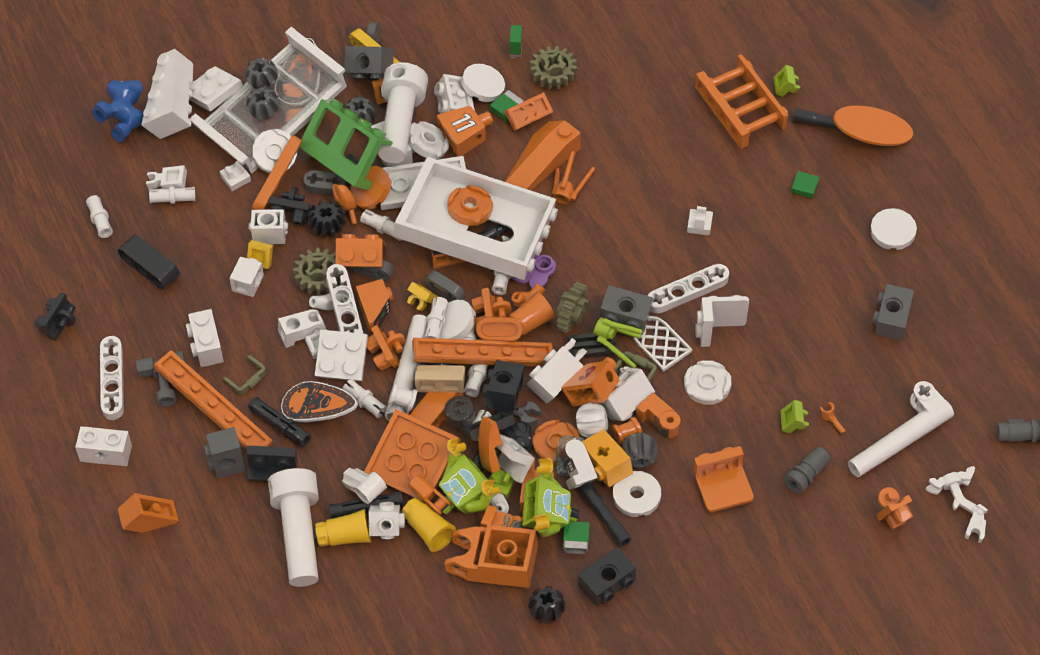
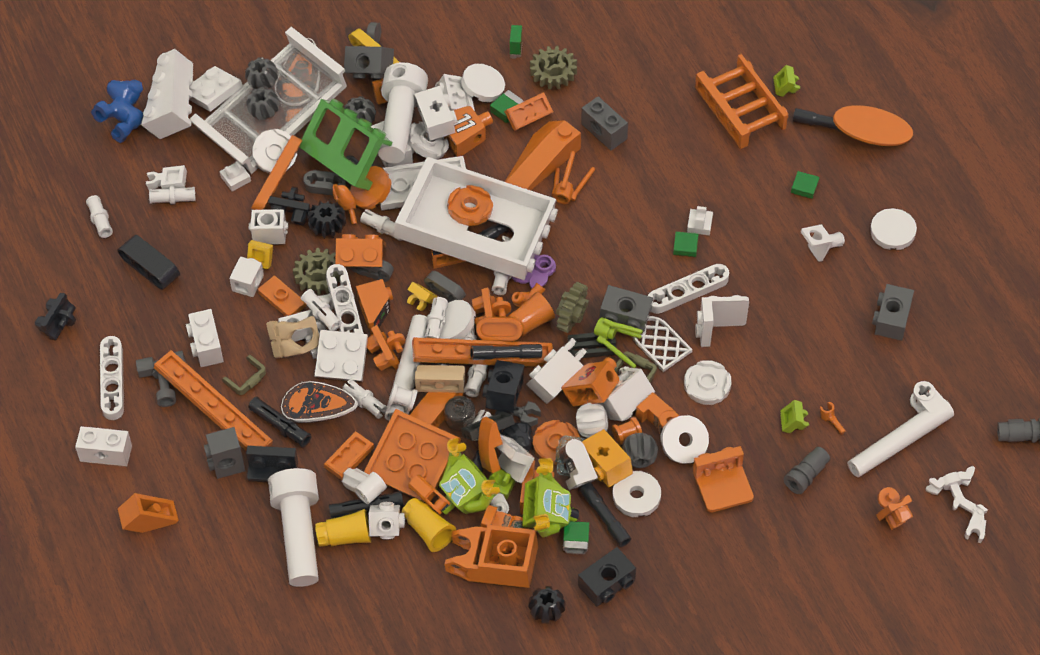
(281, 297): none -> orange plate
(282, 333): none -> tan piece
(330, 319): none -> white pin
(349, 455): none -> orange plate
(435, 112): none -> white brick
(522, 351): none -> black piece
(604, 123): none -> dark grey brick
(685, 244): none -> green tile
(698, 439): none -> white tile
(821, 240): none -> white bracket

